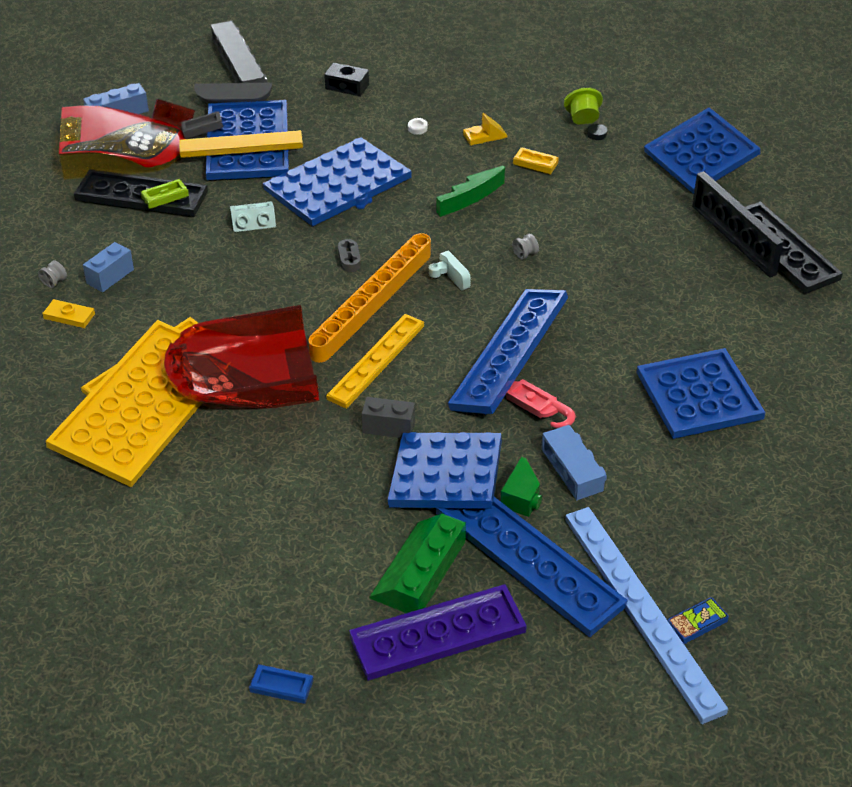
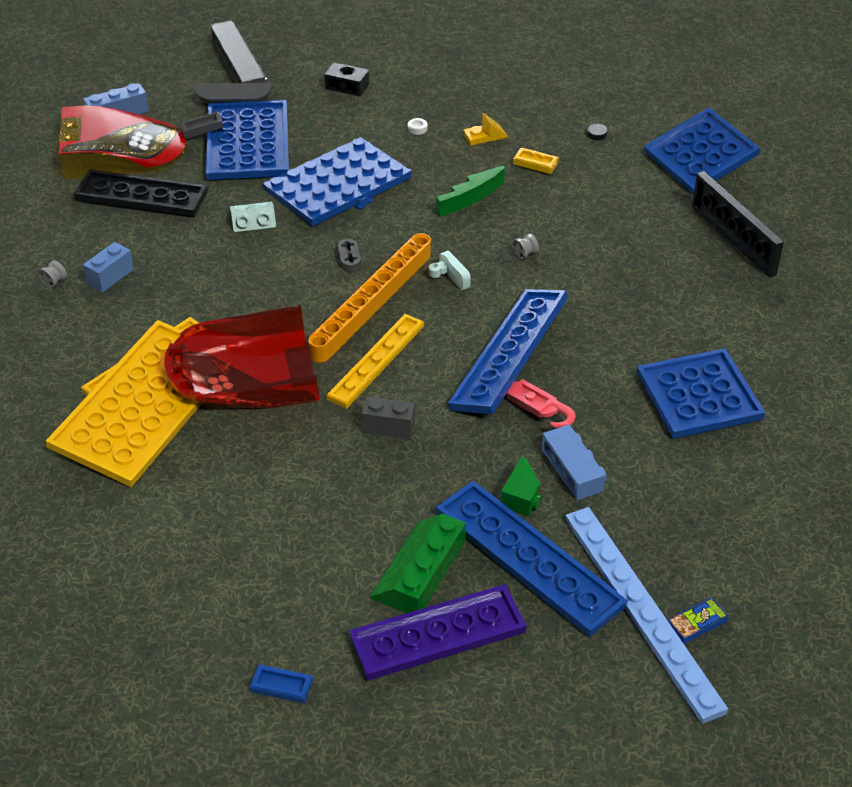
(68, 313): yellow plate -> none
(164, 193): lime tile -> none
(171, 113): clear red slope -> none
(241, 144): yellow tile -> none
(446, 470): plate -> none
(583, 105): lime piece -> none
(798, 258): black plate -> none

